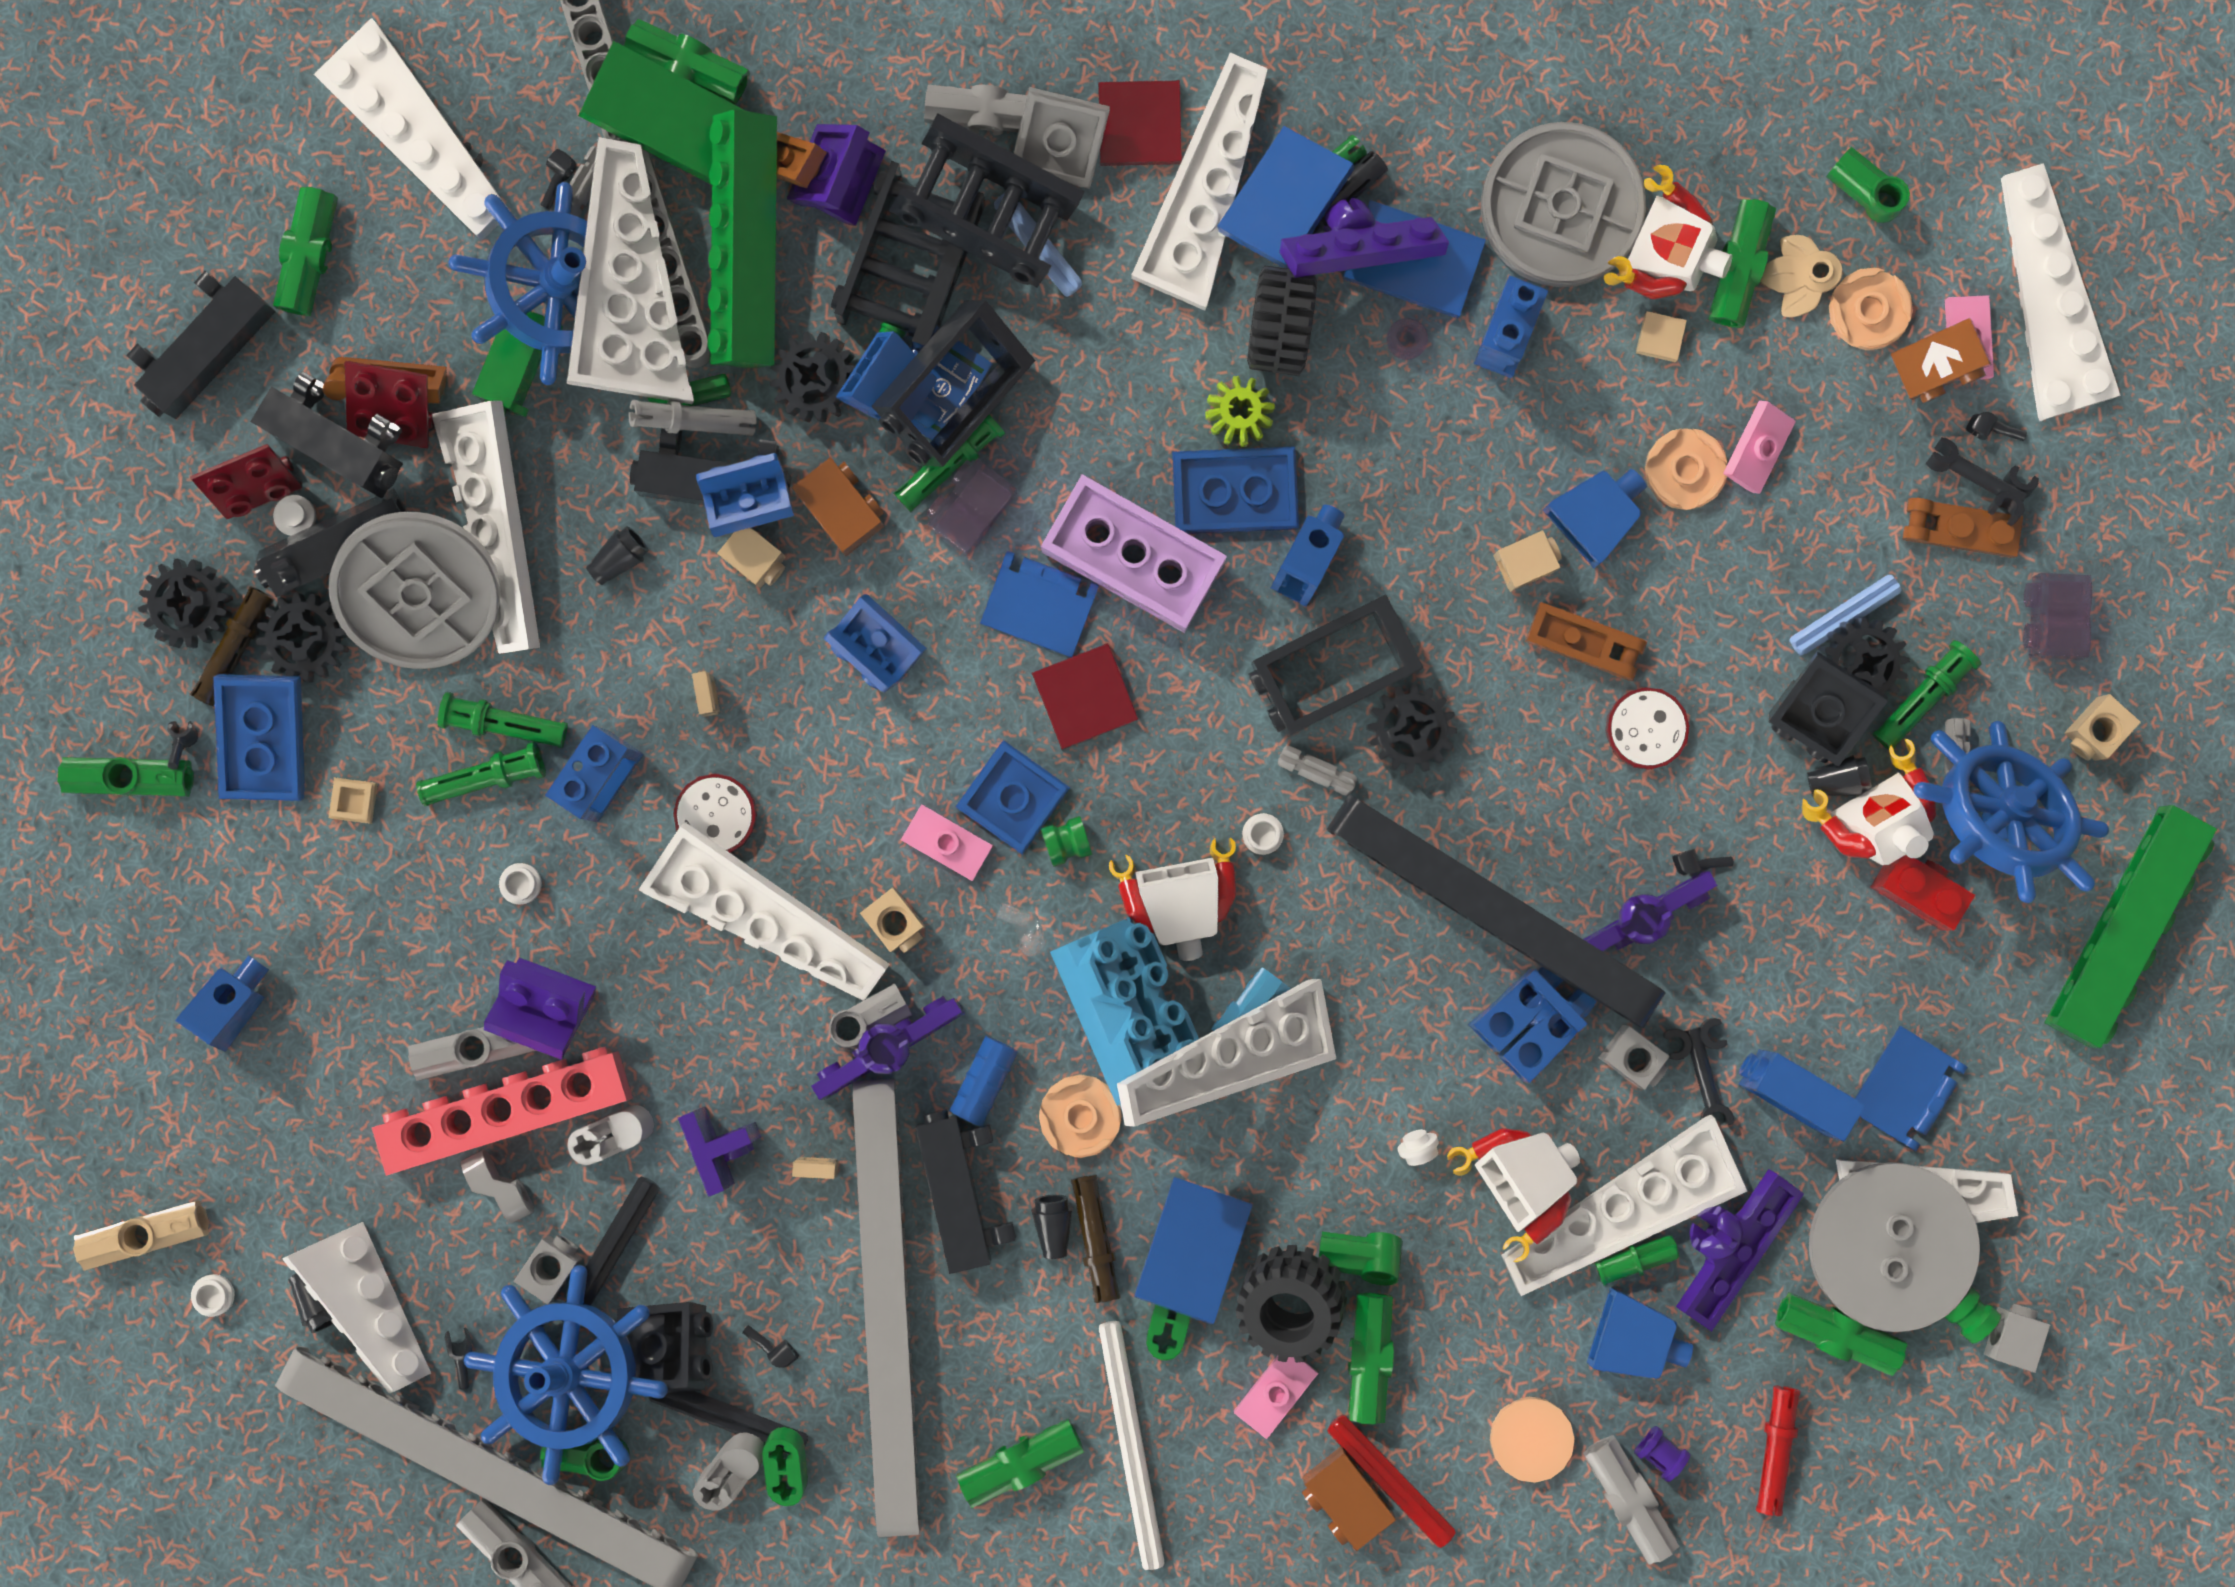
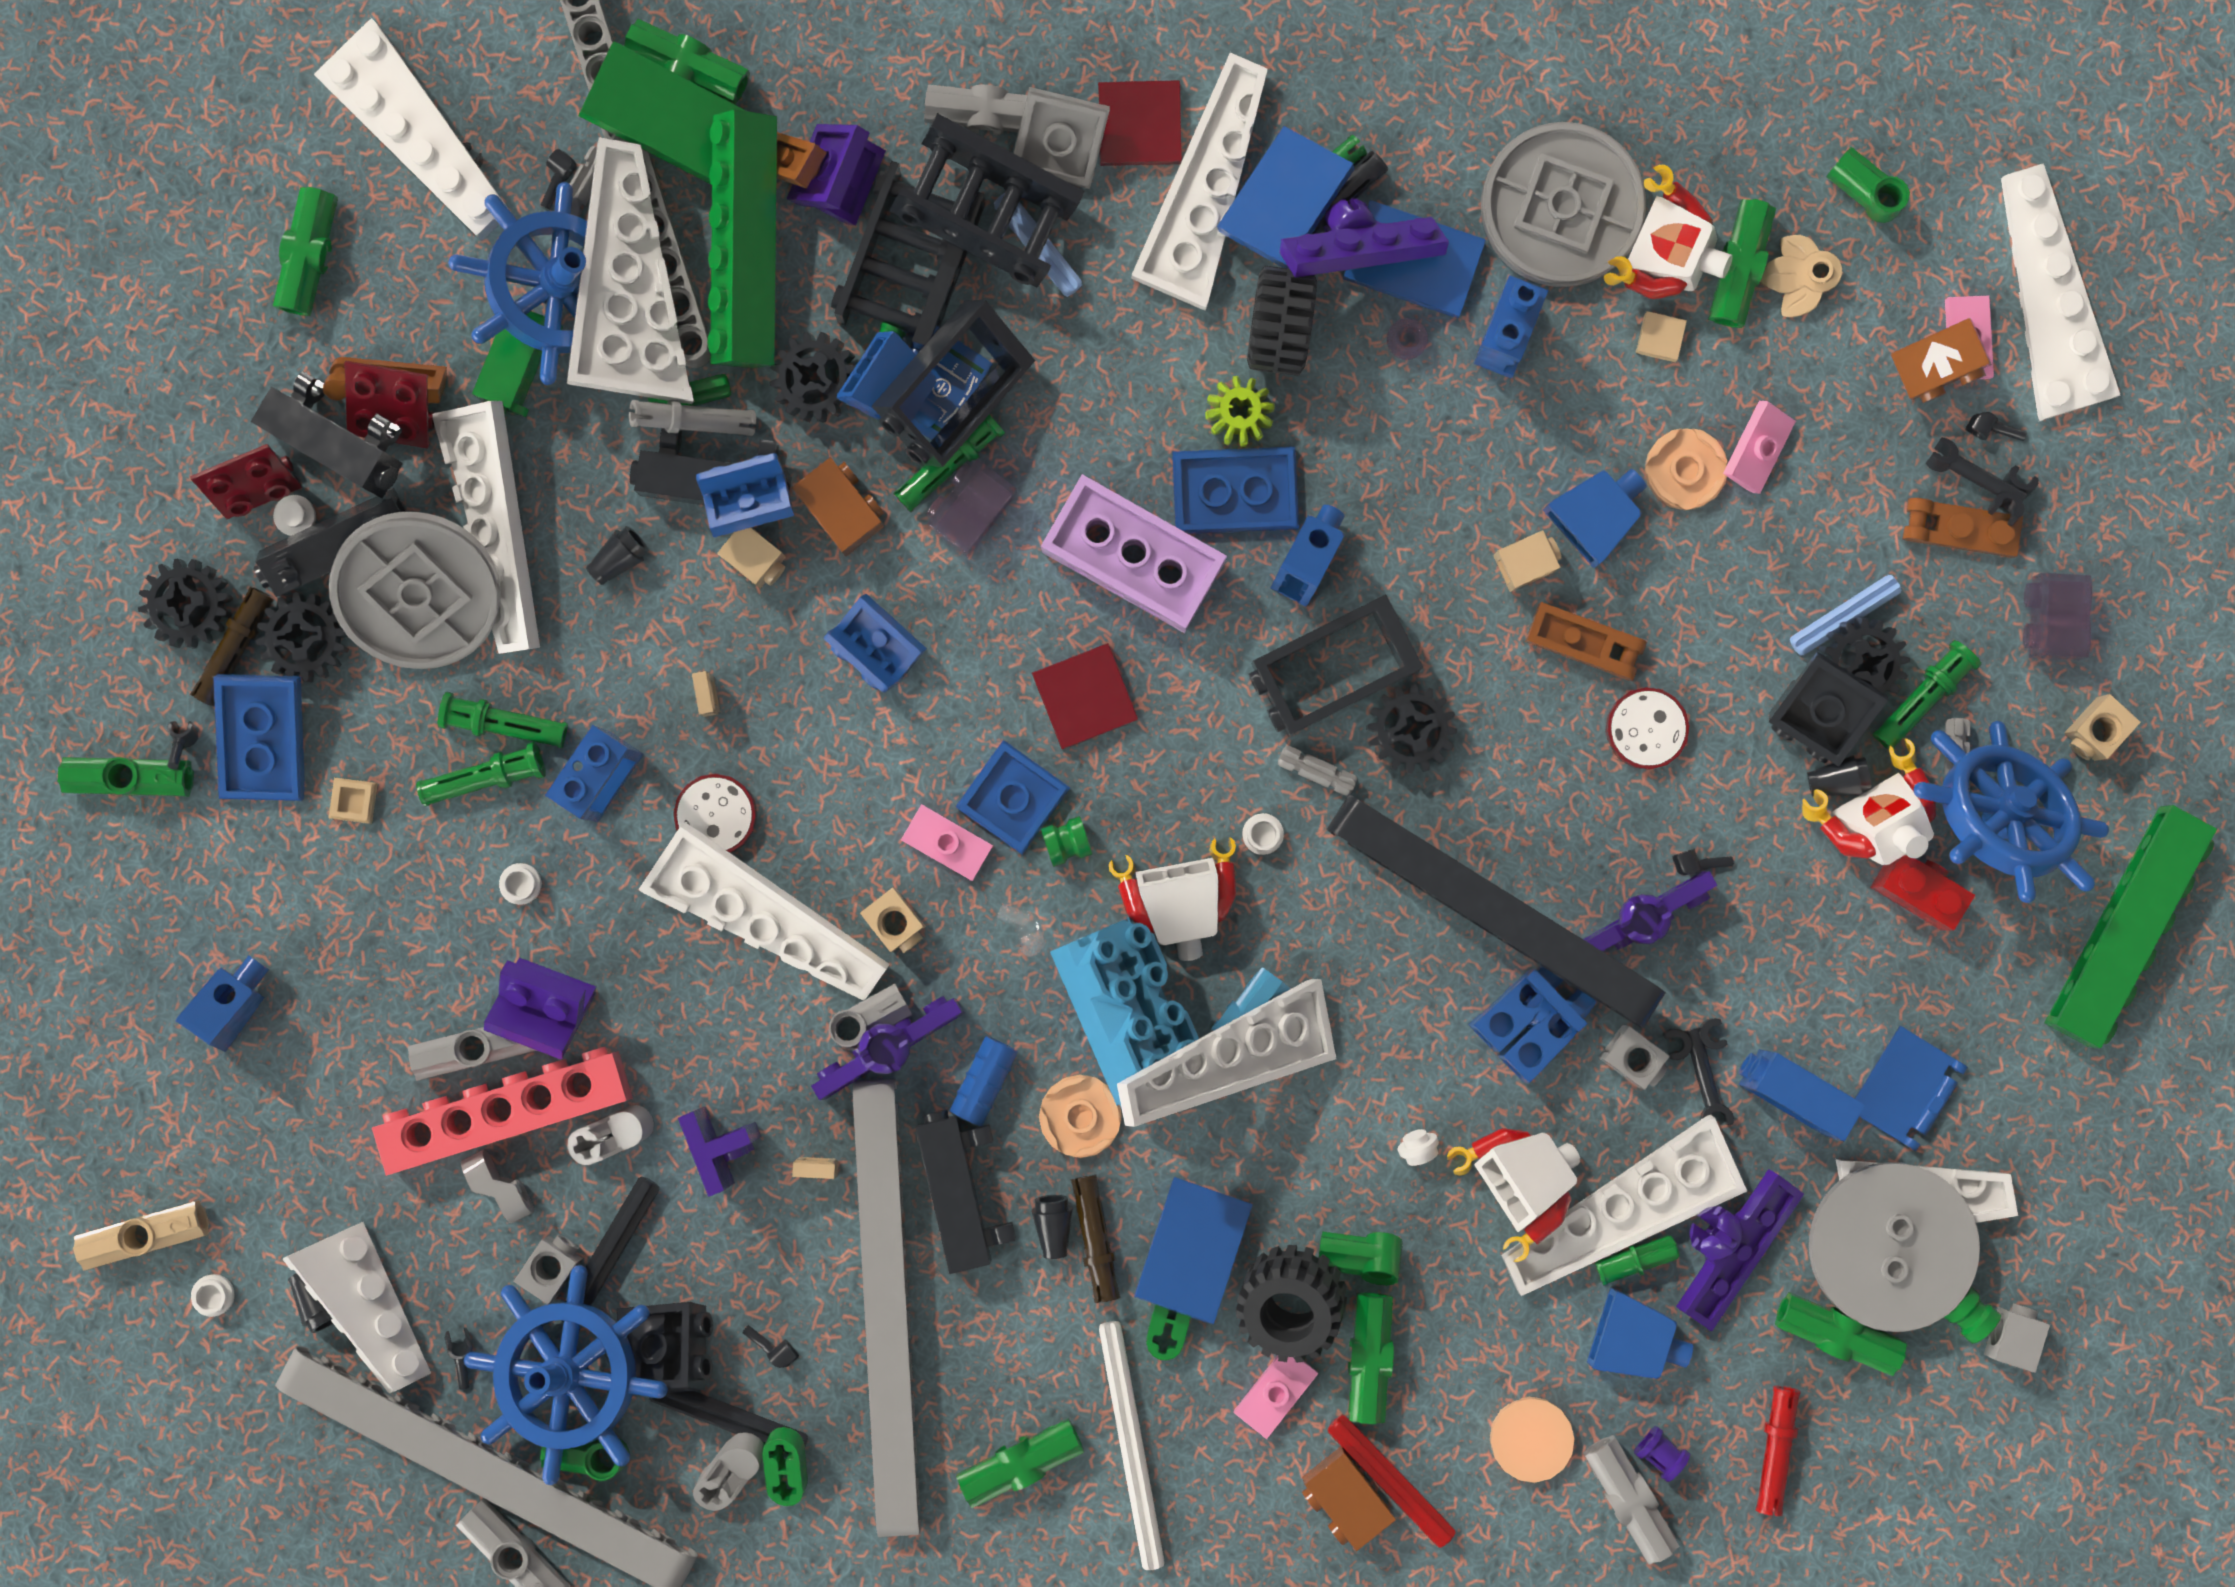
(202, 348): black brick -> none
(1039, 605): blue piece -> none
(1857, 316): light nougat tile -> none

